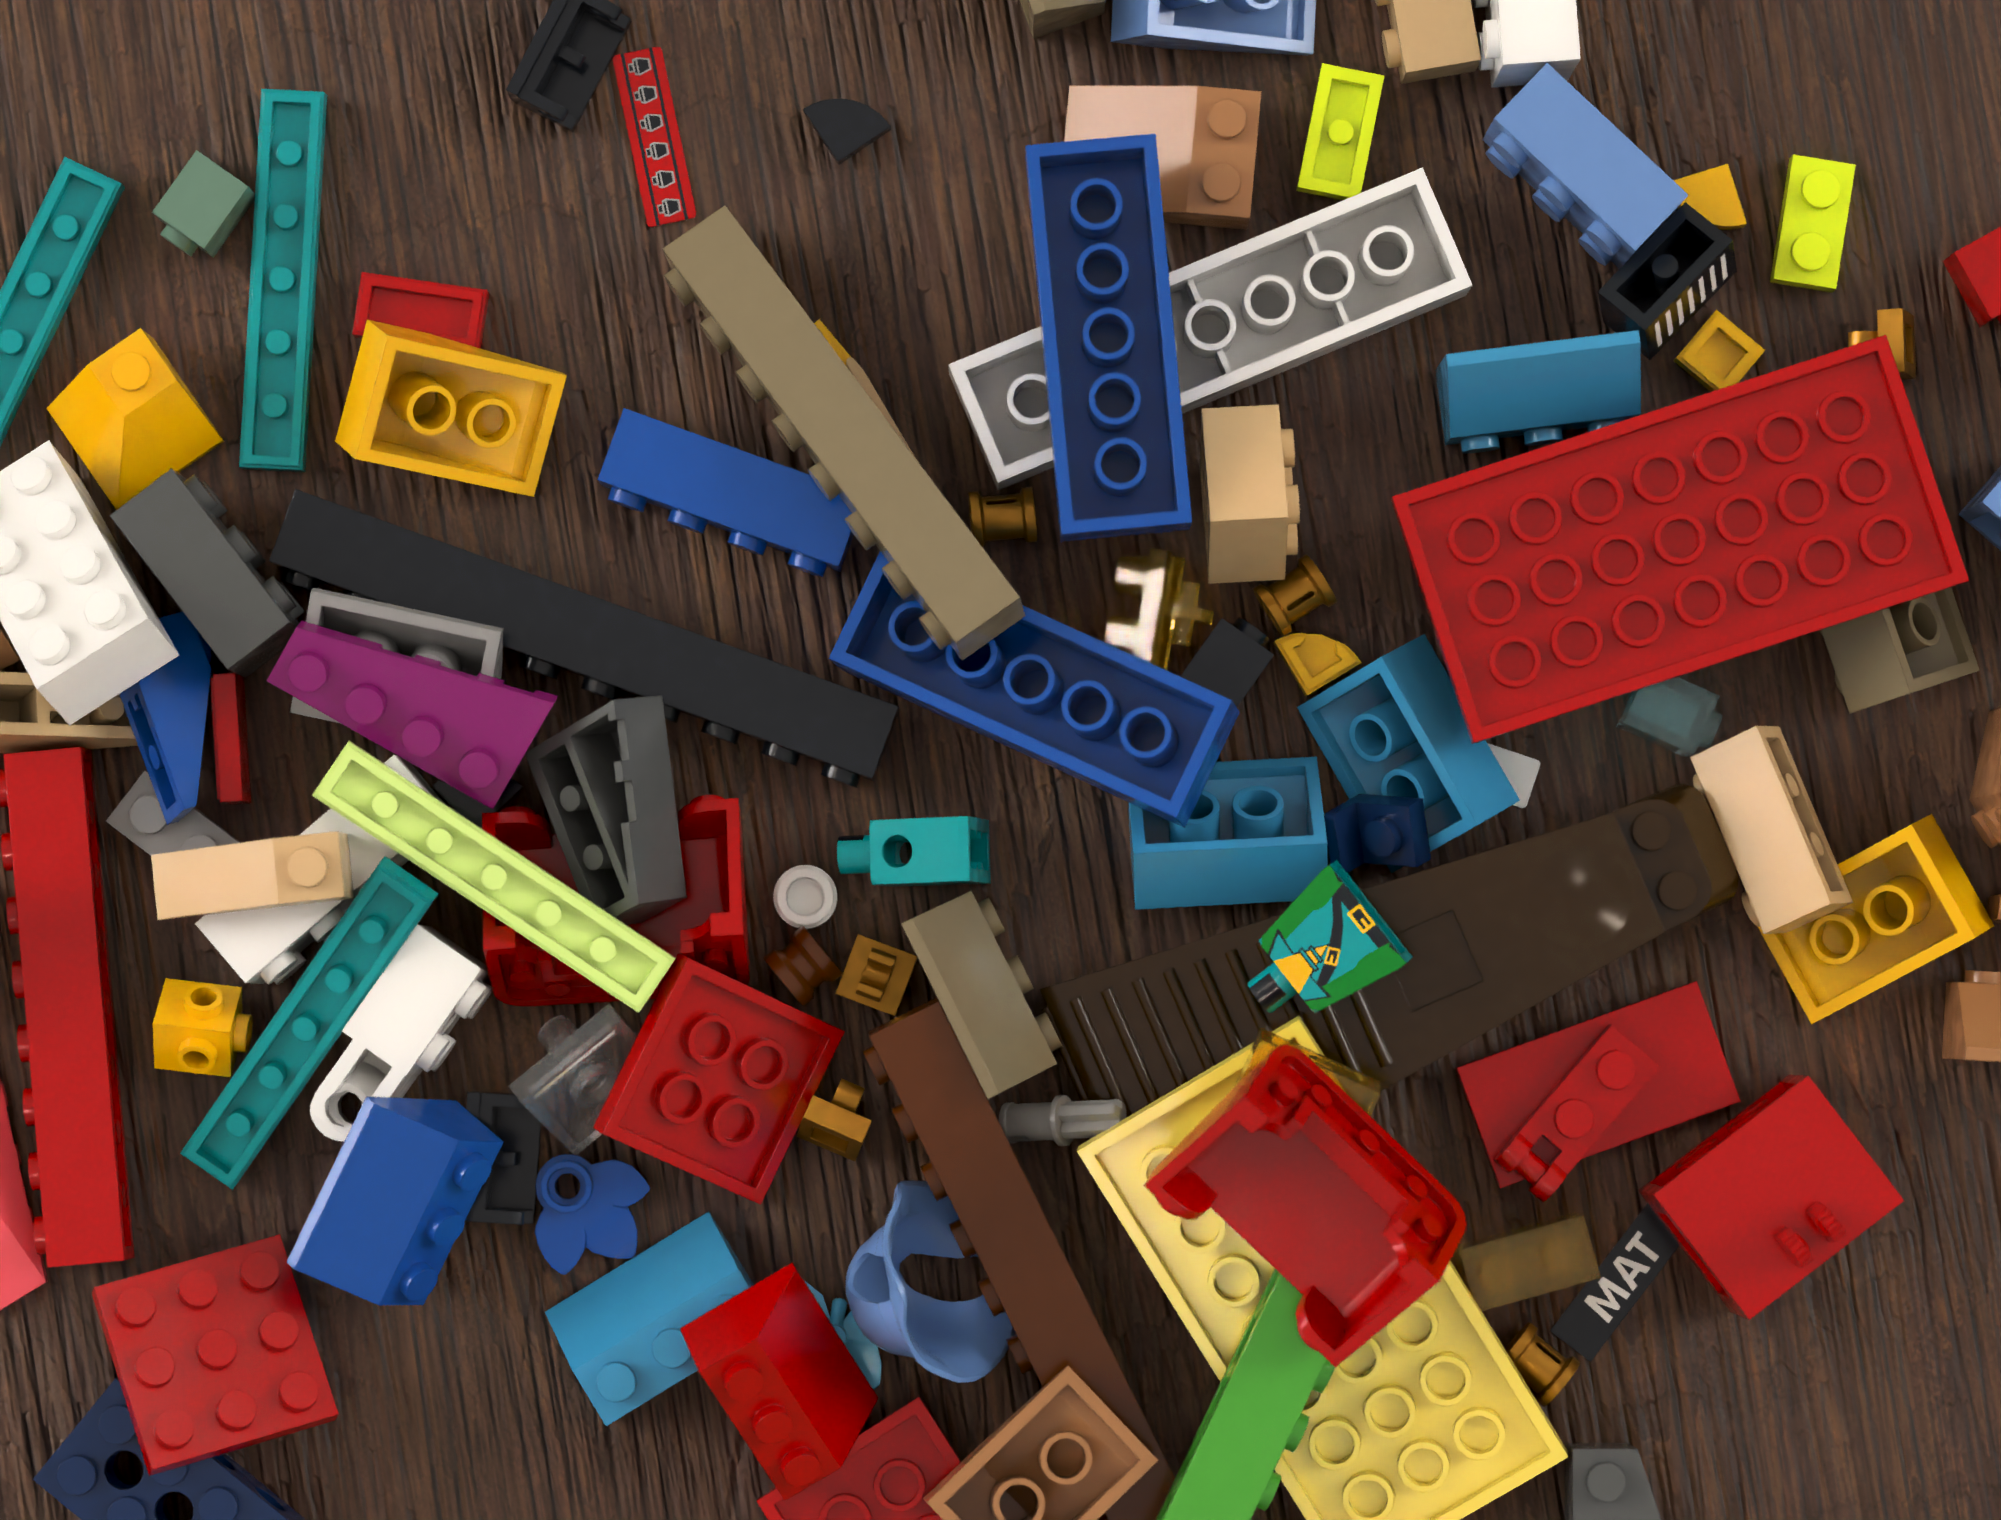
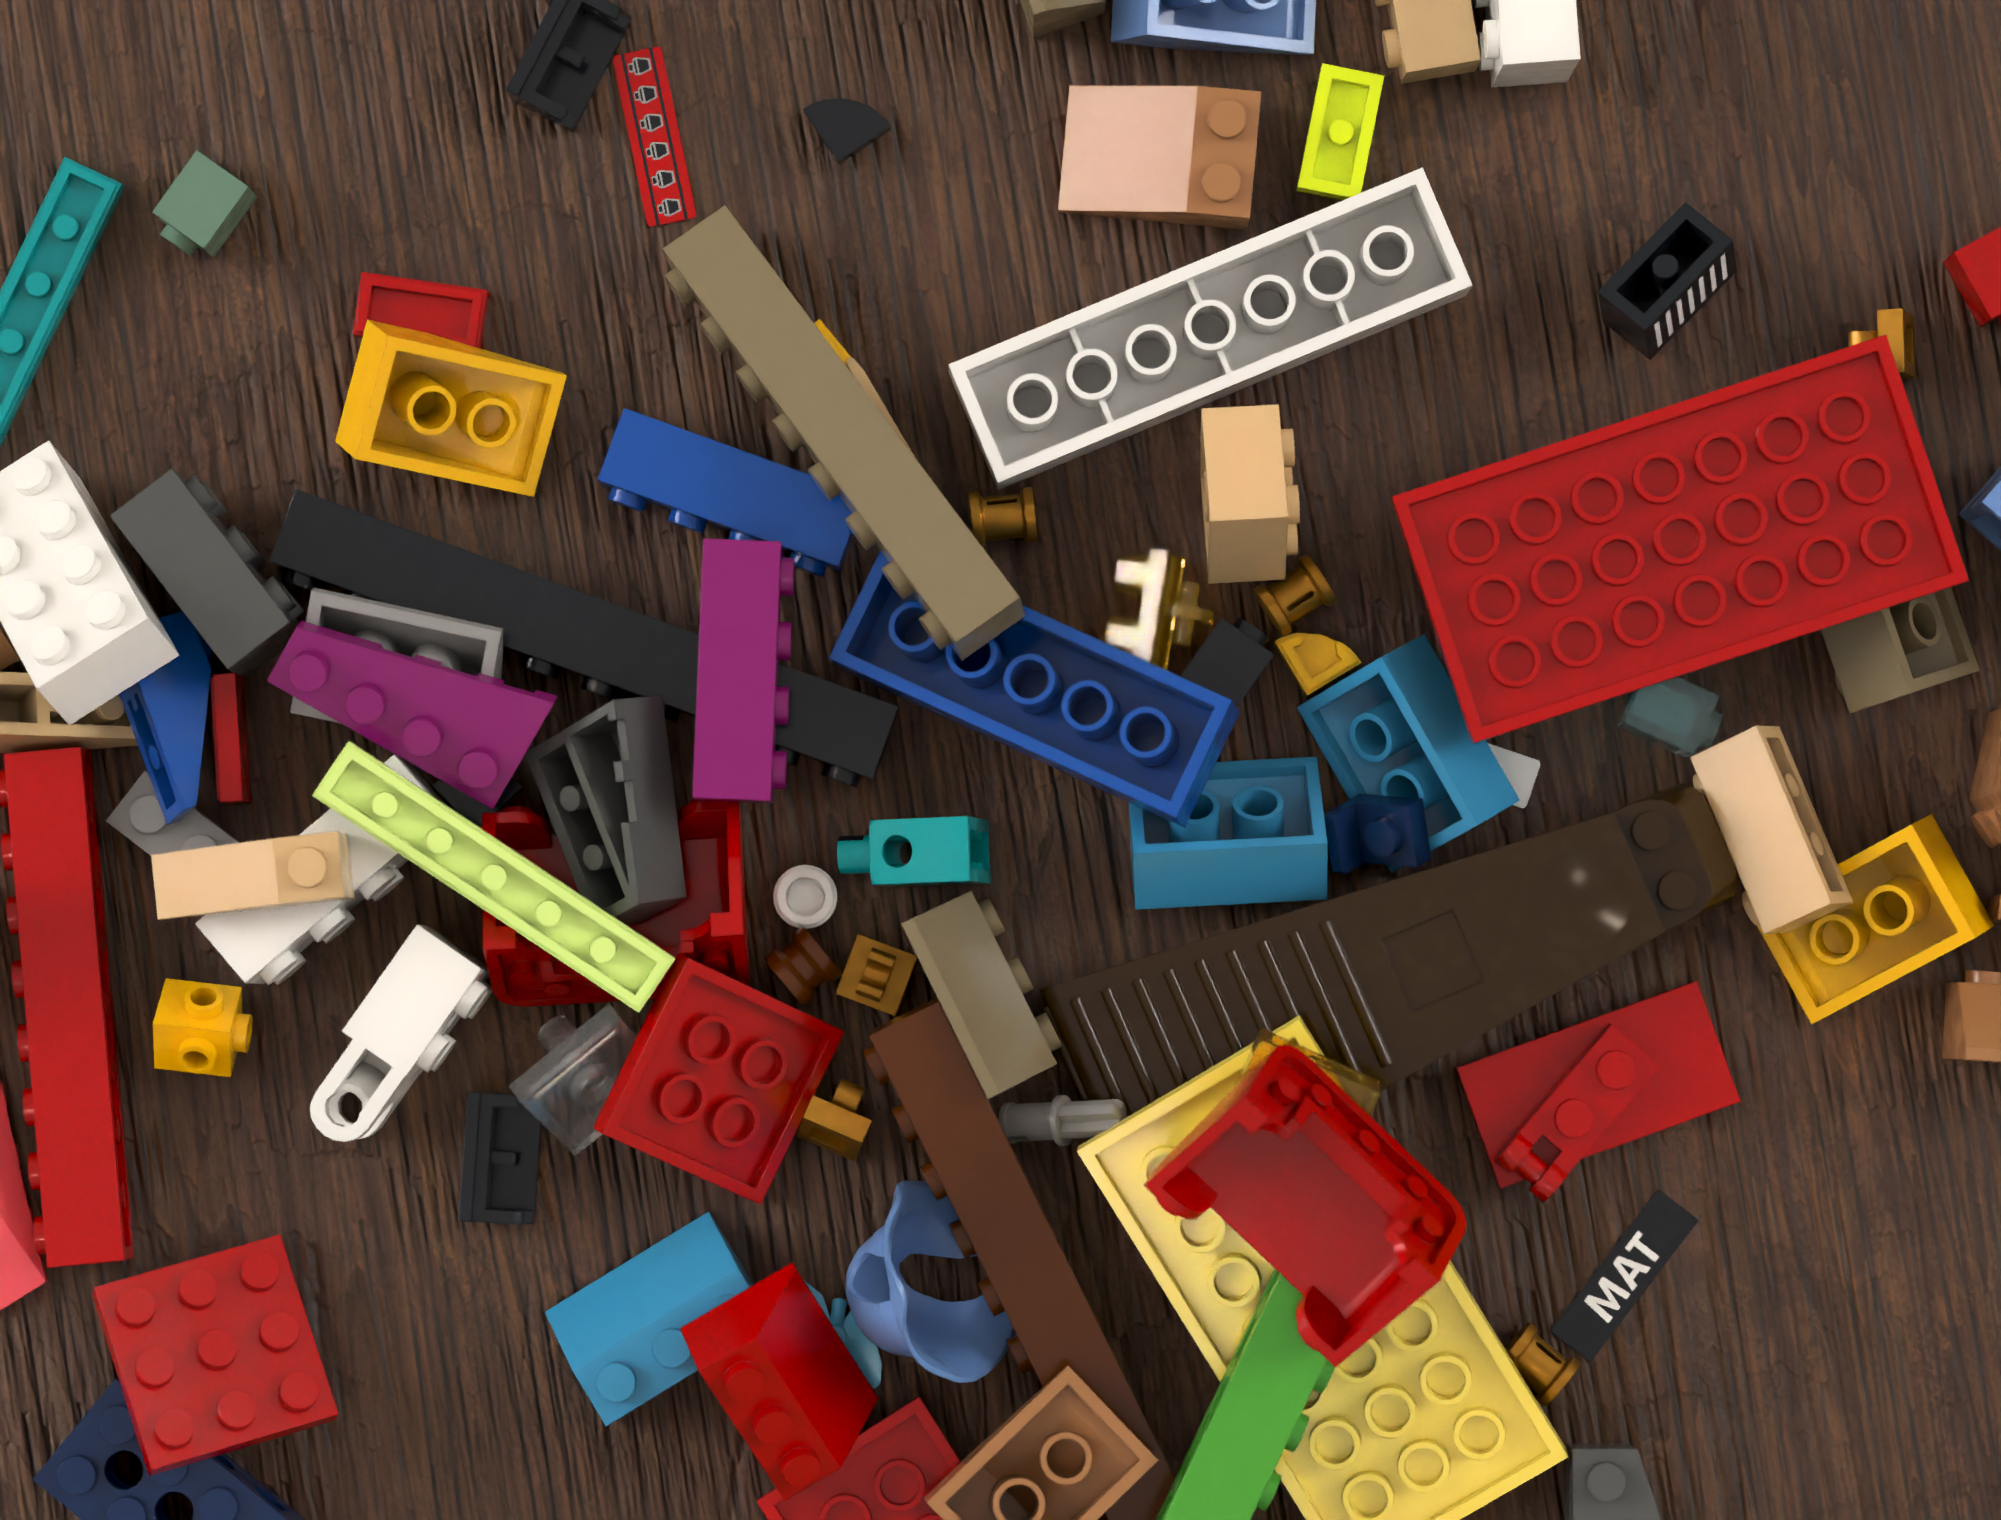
(132, 418): yellow slope -> none
(283, 280): teal tile -> none
(309, 1022): teal tile -> none
(396, 1199): blue slope -> none
(593, 1218): blue plate -> none
(739, 671): none -> magenta brick
(1108, 337): blue brick -> none
(1326, 945): torso -> none
(1527, 1261): clear yellow brick -> none
(1538, 390): dark azure slope -> none
(1582, 168): medium blue brick -> none
(1714, 197): yellow tile -> none
(1719, 353): yellow tile -> none
(1771, 1195): red piece -> none
(1812, 223): neon yellow plate -> none

